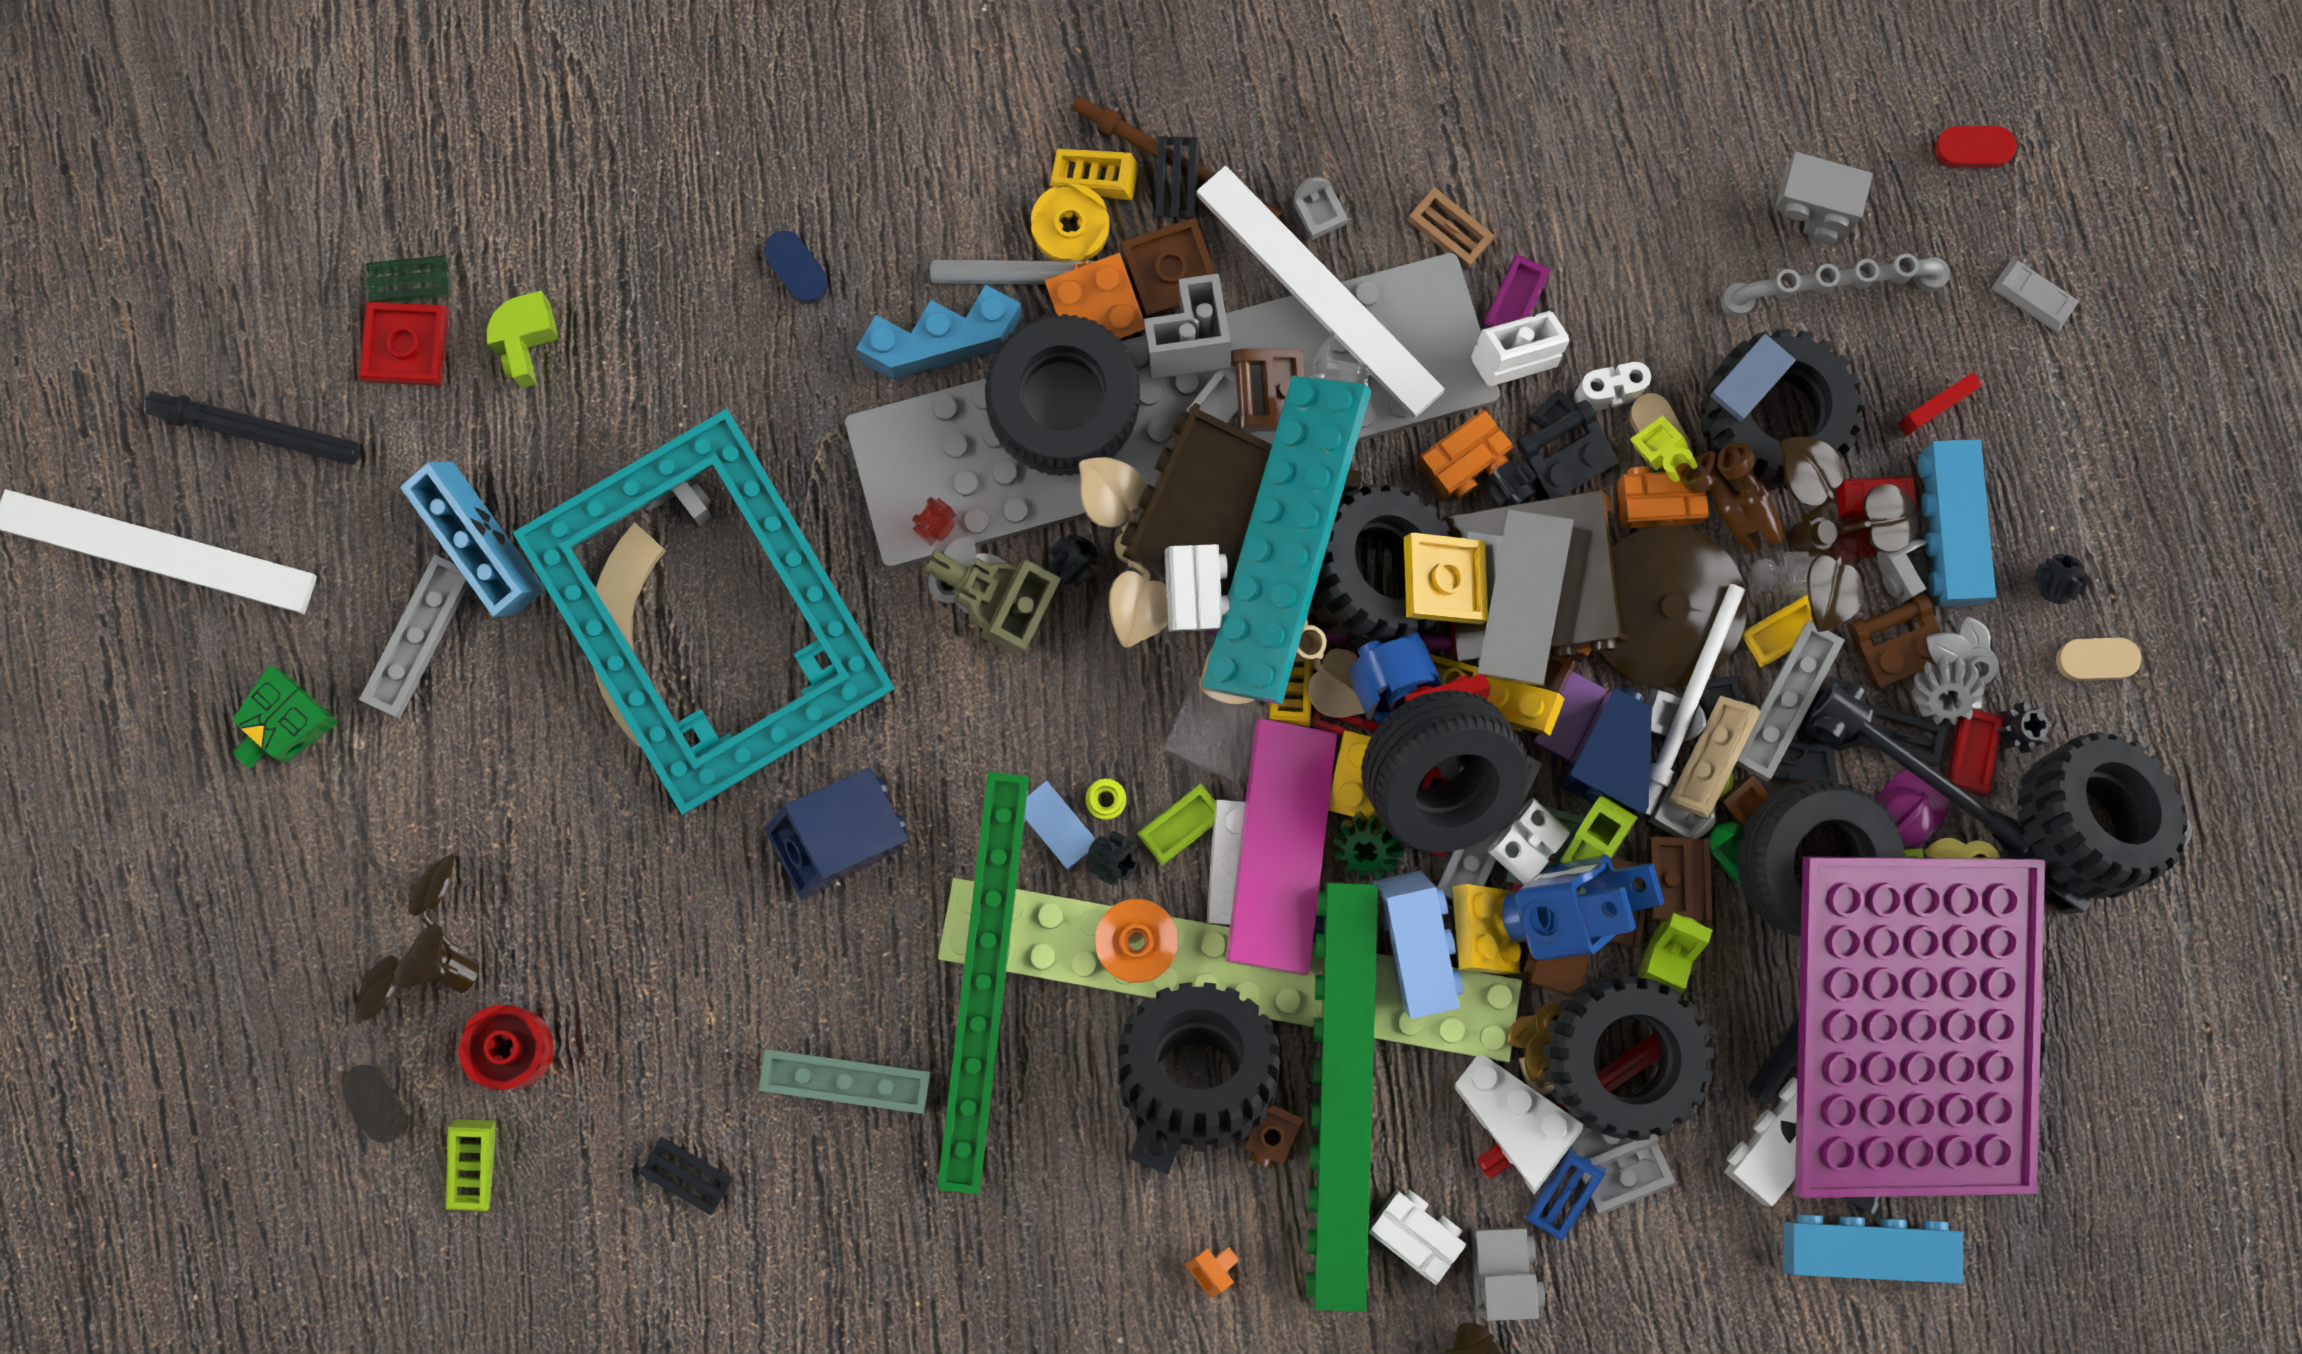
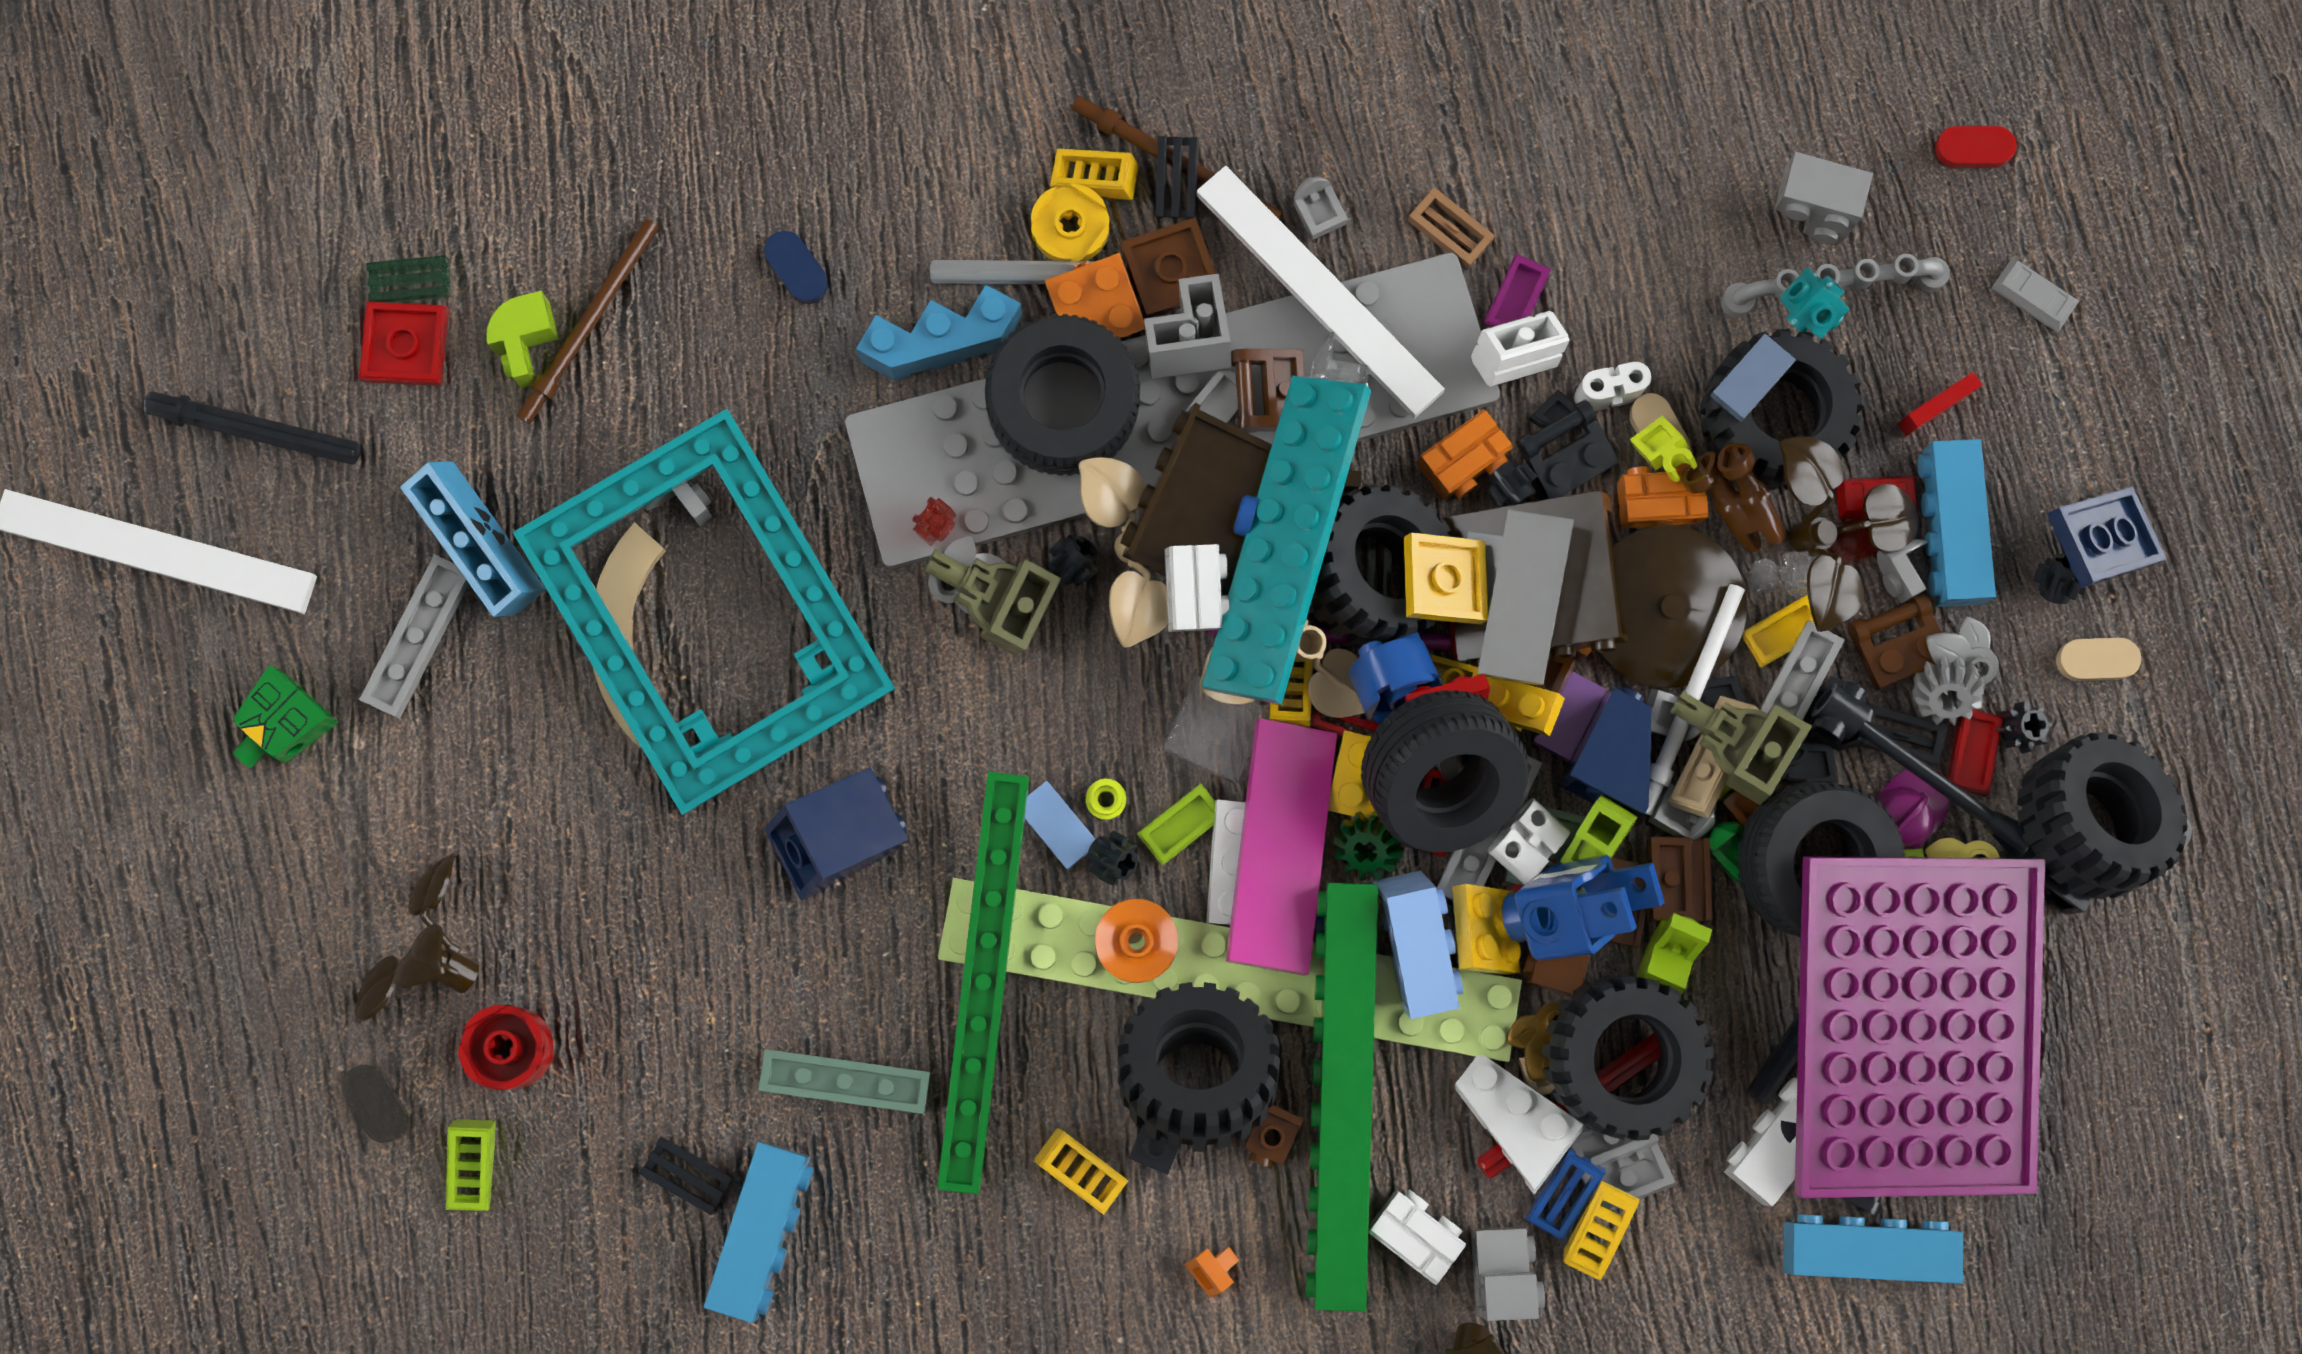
(546, 385): none -> reddish brown bar
(757, 1232): none -> dark azure brick
(1051, 1150): none -> yellow slope
(1245, 515): none -> blue tile
(1588, 1254): none -> yellow slope
(1746, 742): none -> olive brick
(1814, 303): none -> teal brick
(2106, 536): none -> plate

